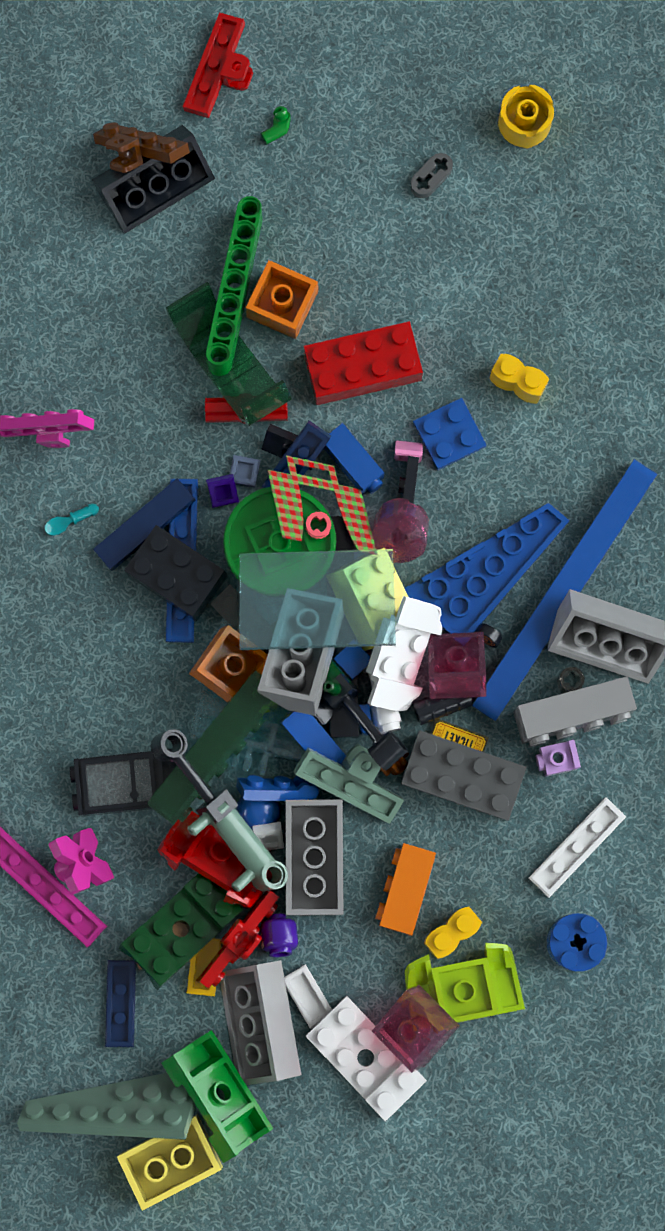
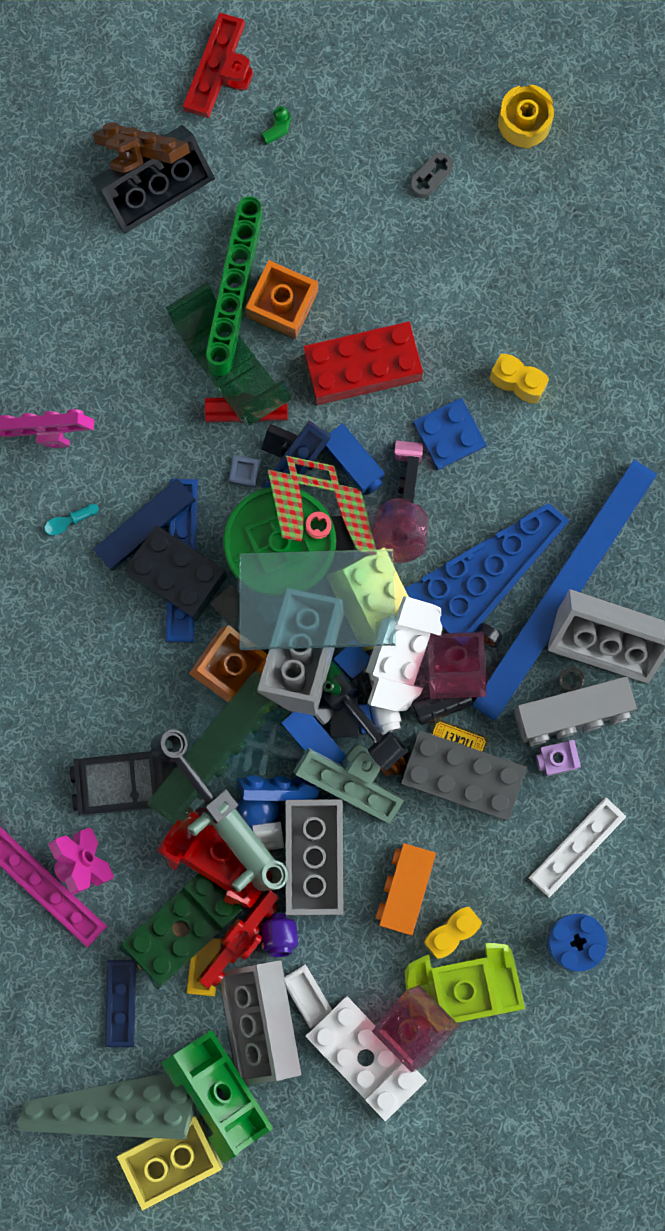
(222, 490): dark purple tile -> none

